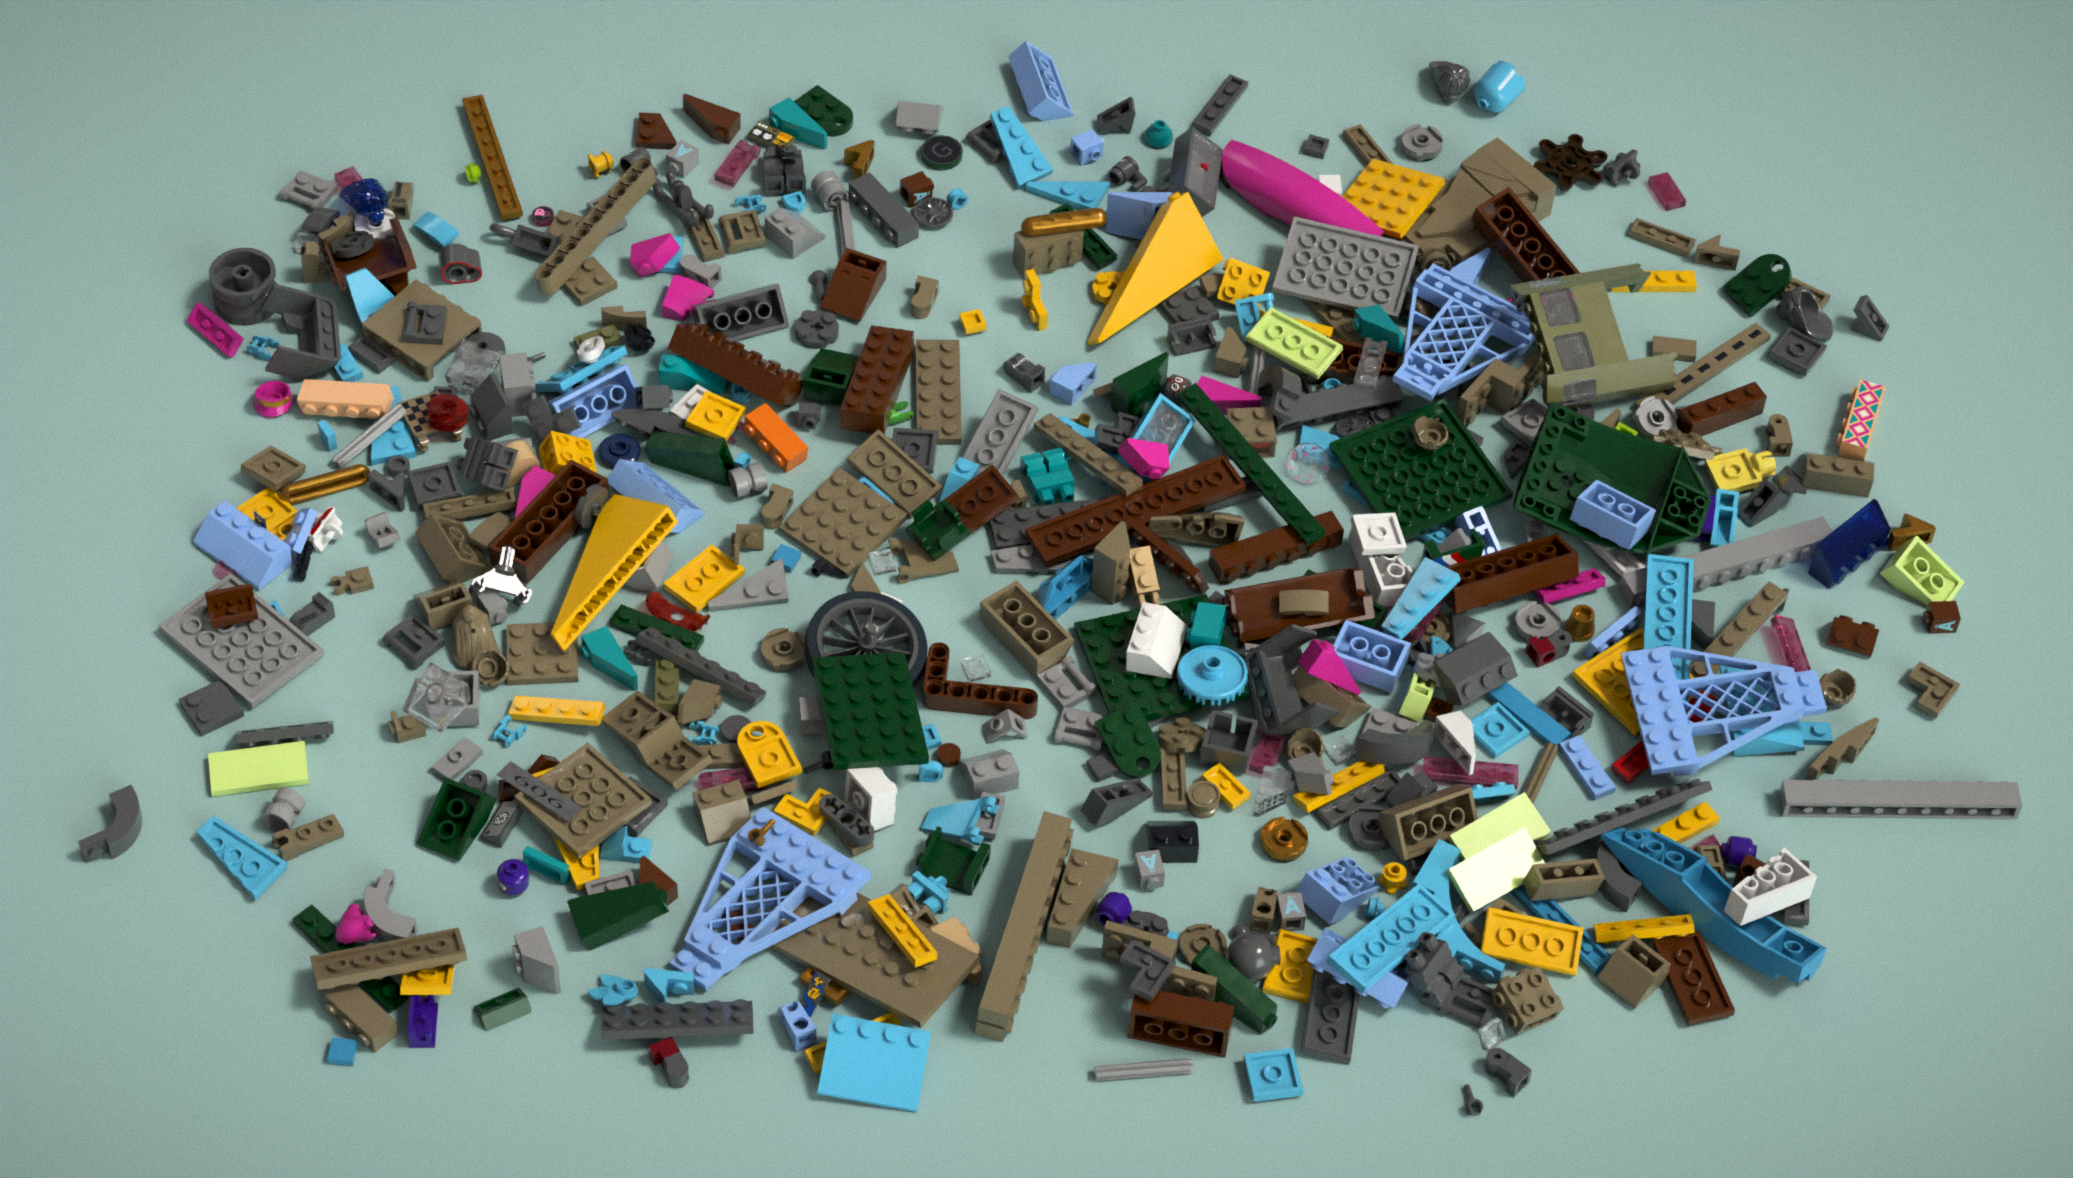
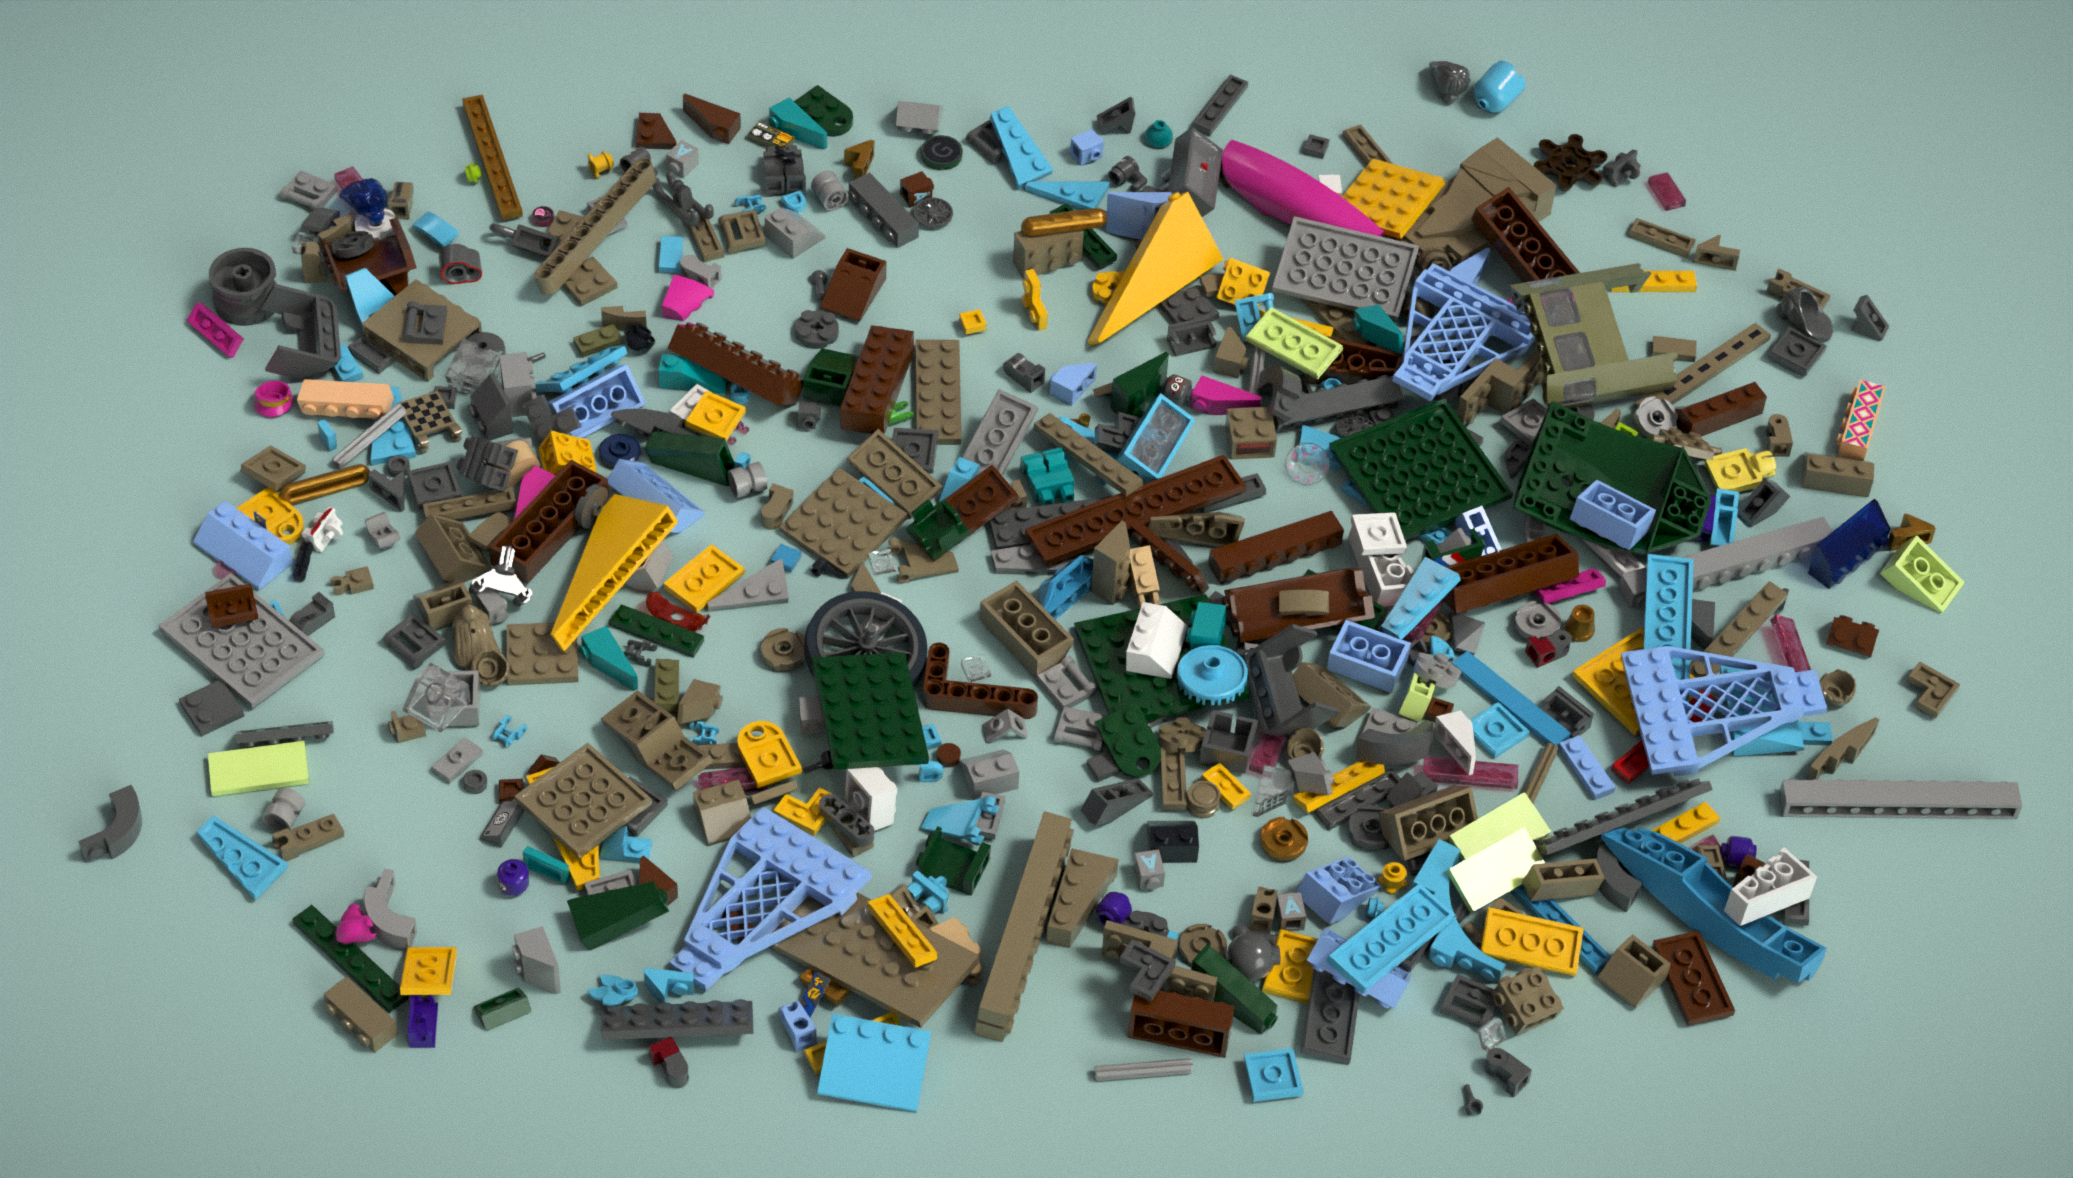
(268, 341): medium azure piece -> none
(302, 525): light blue plate -> none
(342, 1051): dark azure tile -> none
(388, 958): dark tan plate -> none
(447, 413): clear red piece -> none
(455, 819): dark green slope -> none
(539, 791): flat silver sticker -> none
(557, 710): yellow plate -> none
(591, 349): white plate -> none
(653, 254): dark pink slope -> none
(653, 397): dark grey brick -> none
(700, 666): dark grey plate -> none
(732, 726): dark grey piece -> none
(737, 163): clear pink plate -> none
(743, 313): dark grey slope -> none
(746, 537): dark tan bracket -> none
(754, 833): pearl gold hand -> none
(775, 438): orange brick -> none
(845, 226): light grey axle -> none
(925, 296): dark tan leg -> none
(957, 198): medium azure bush -> none
(1039, 83): light blue slope -> none
(1146, 457): dark pink slope -> none
(1252, 464): dark green plate -> none
(1323, 662): dark pink slope -> none
(1339, 750): clear plate -> none
(1370, 364): clear plate -> none
(1421, 151): light grey plate -> none
(1429, 433): dark tan hair -> none
(1433, 969): dark grey hips -> none
(1474, 669): dark grey slope -> none
(1497, 791): medium azure plate -> none
(1613, 633): light blue plate -> none
(1644, 928): yellow plate -> none
(1758, 283): dark green plate -> none
(1790, 481): dark grey slope -> none
(1942, 617): reddish brown brick -> none

